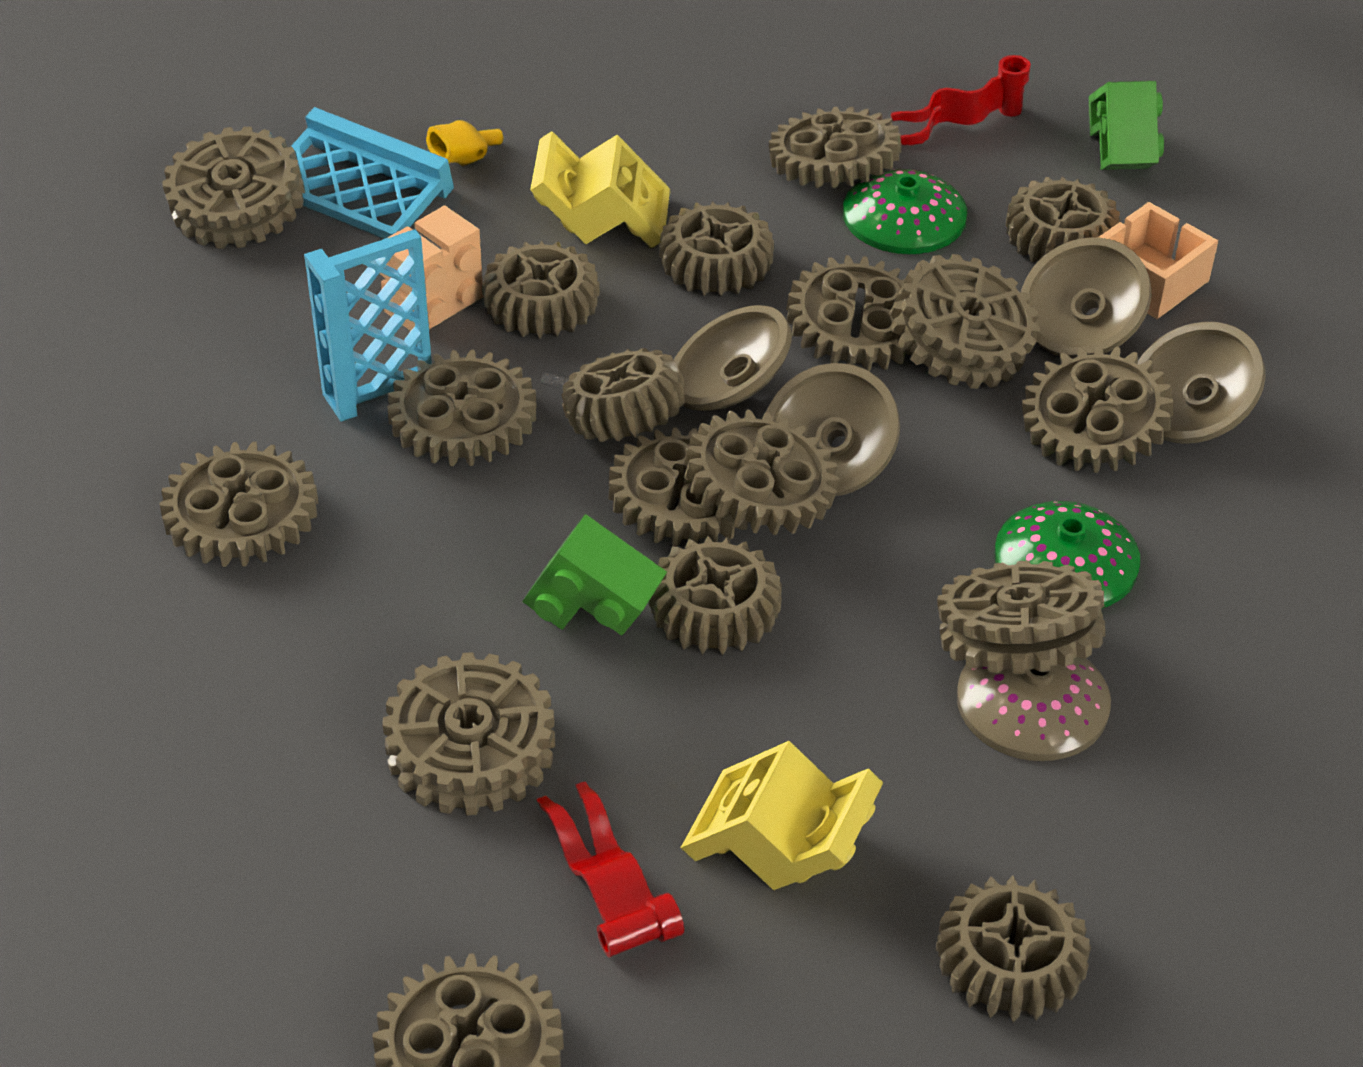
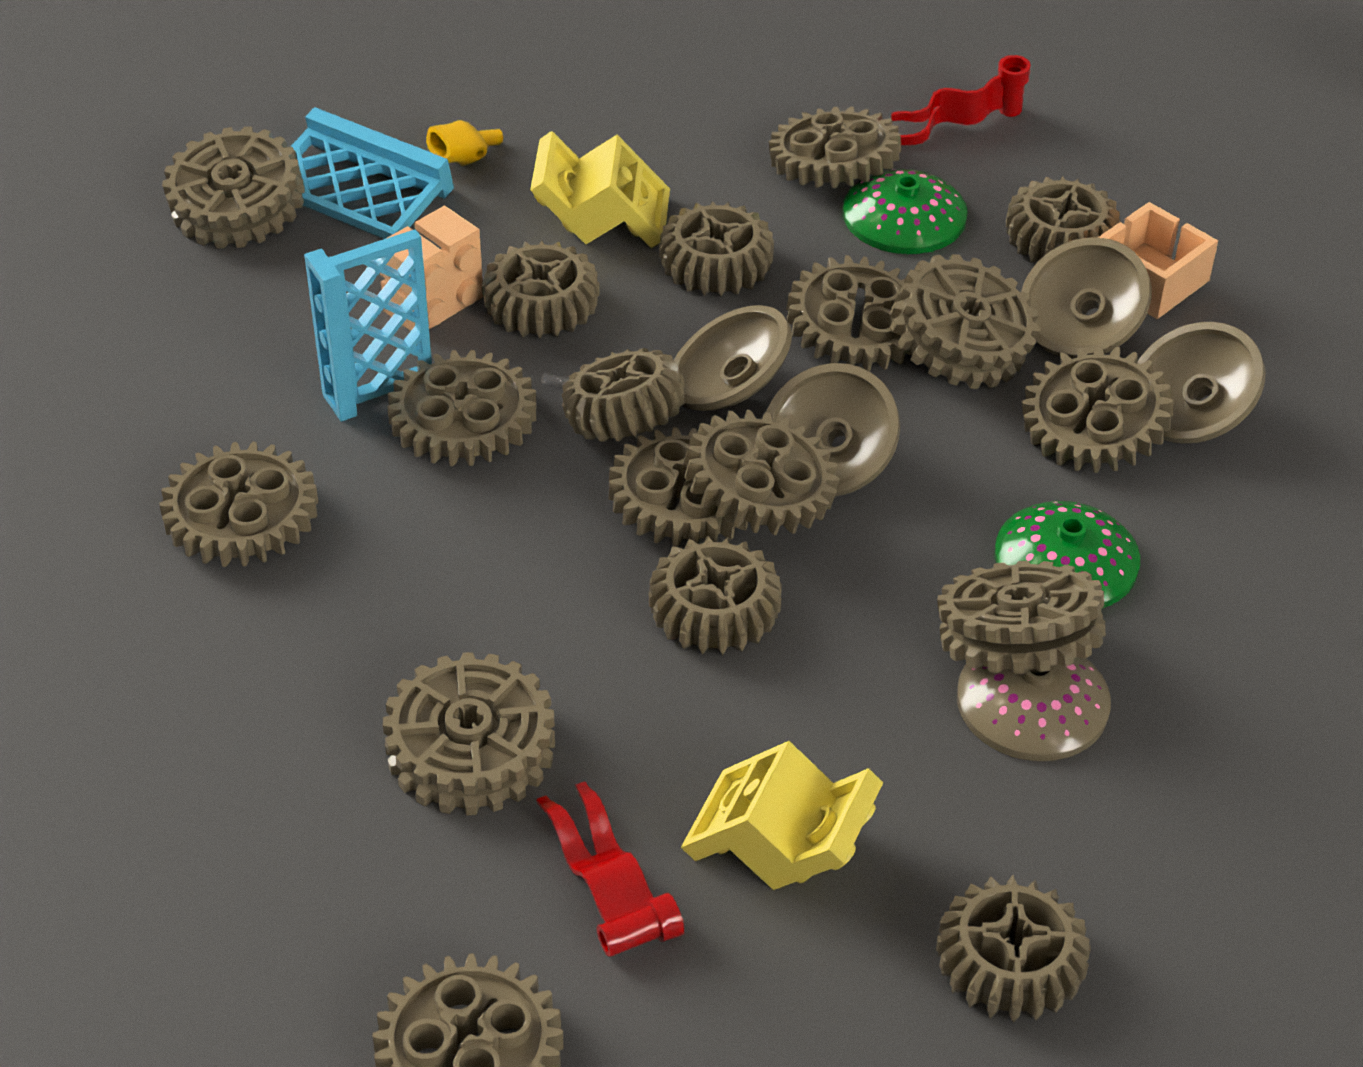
(597, 574): bright green brick -> none
(1127, 124): bright green brick -> none

